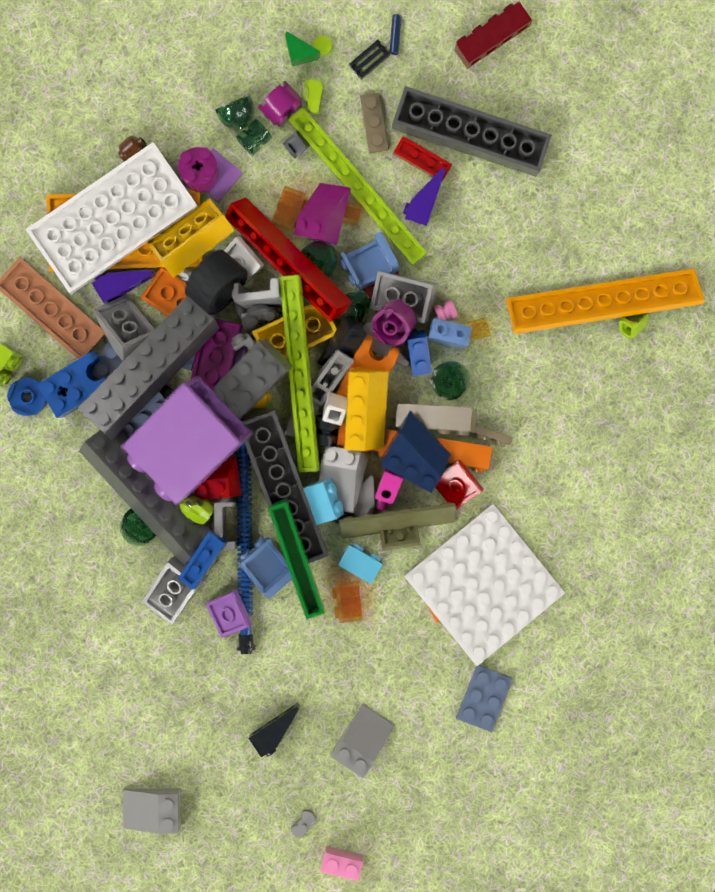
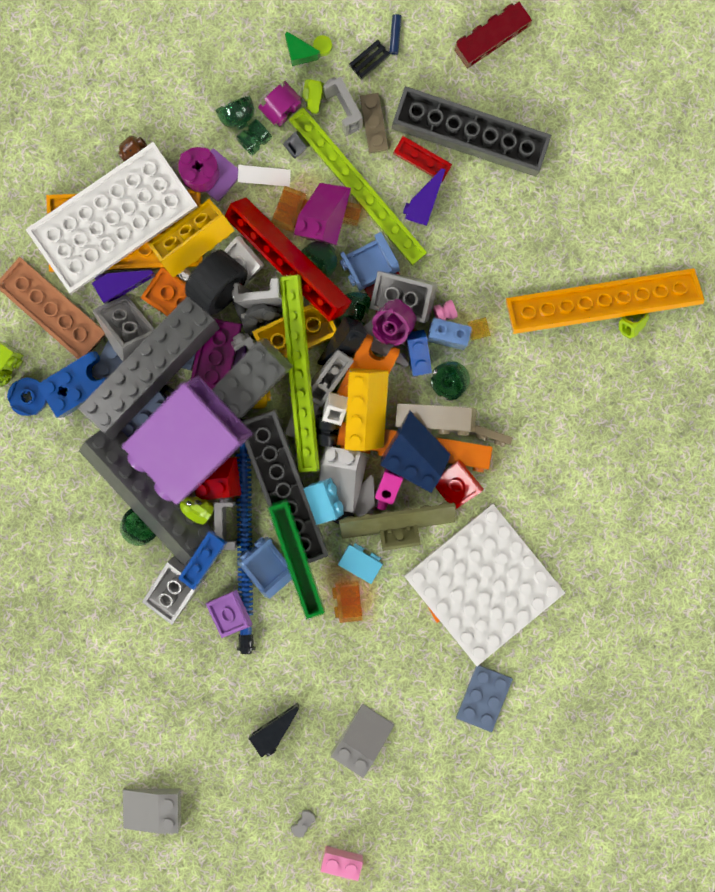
(264, 175): none -> white sticker
(337, 88): none -> light grey panel

